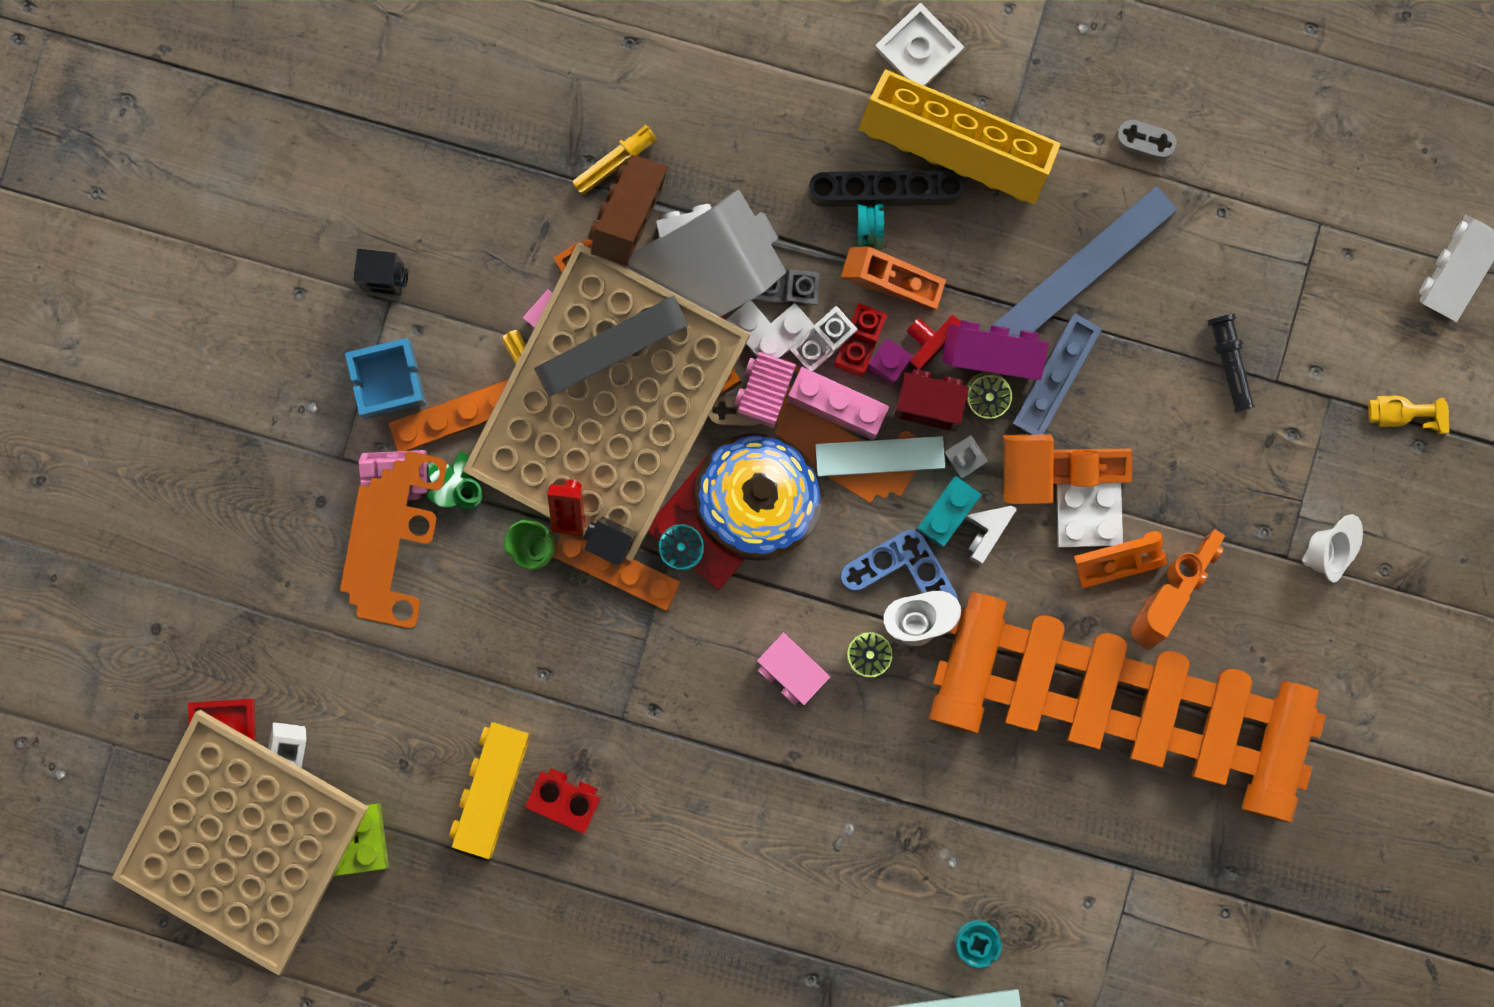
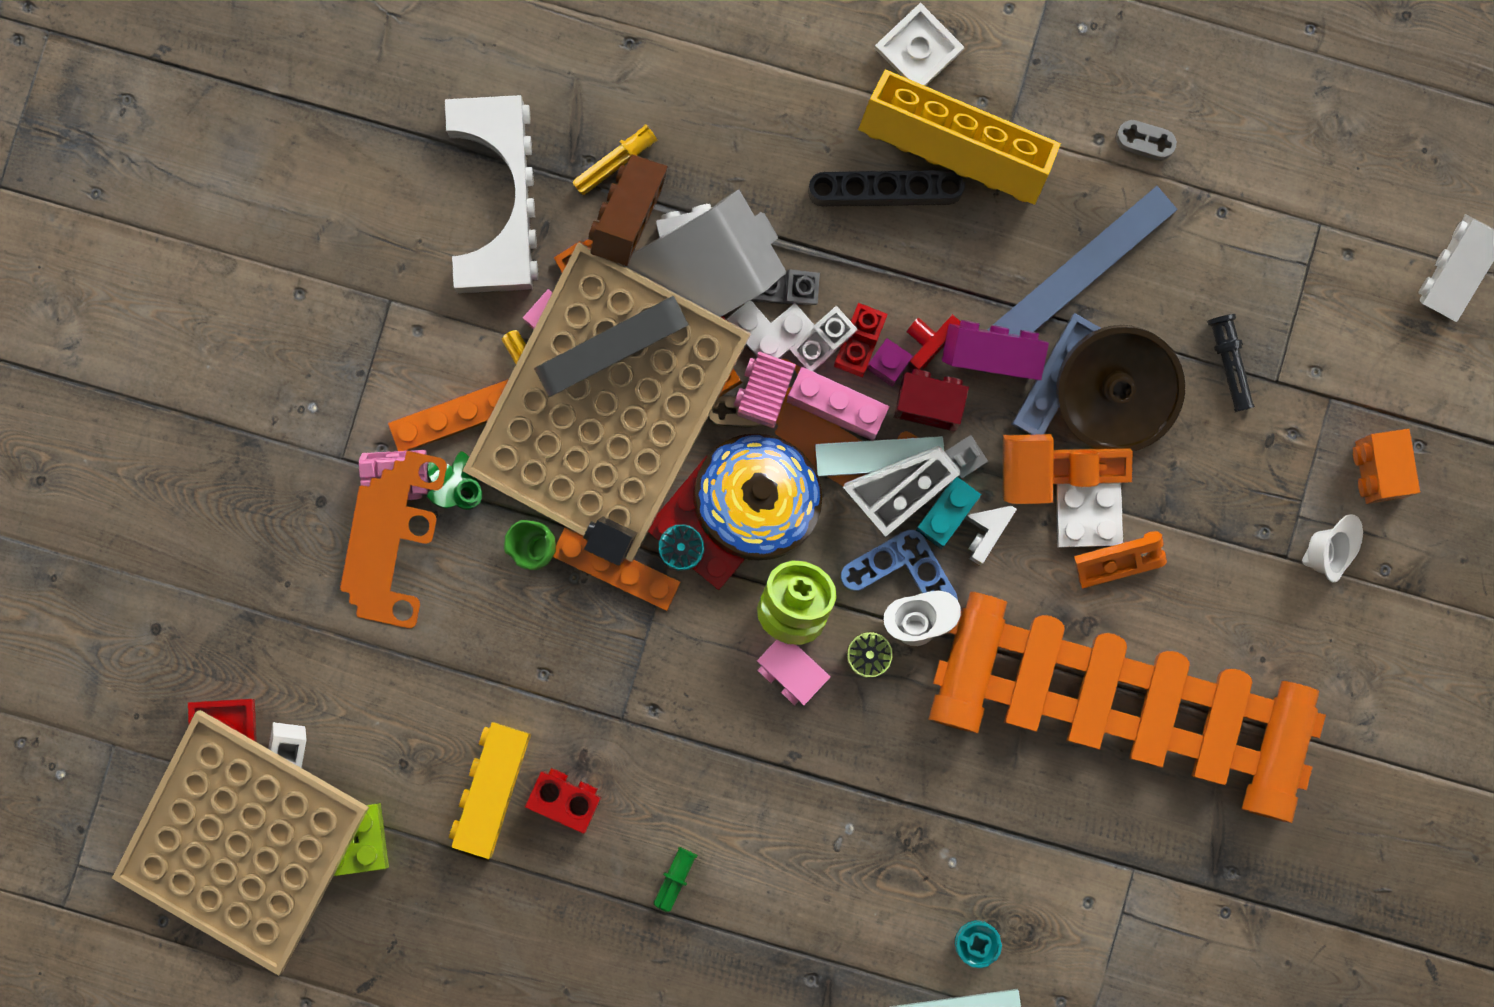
(380, 272): black brick -> none
(386, 377): dark azure piece -> none
(506, 260): none -> white arch
(567, 508): red tile -> none
(674, 879): none -> green axle
(796, 602): none -> lime wheel
(870, 226): teal wheel -> none
(892, 277): orange slope -> none
(902, 488): none -> white wedge
(988, 394): yellowish green wheel -> none
(1120, 388): none -> dark brown dish
(1166, 605): orange plate -> none
(1386, 466): none -> orange brick
(1398, 411): yellow piece -> none

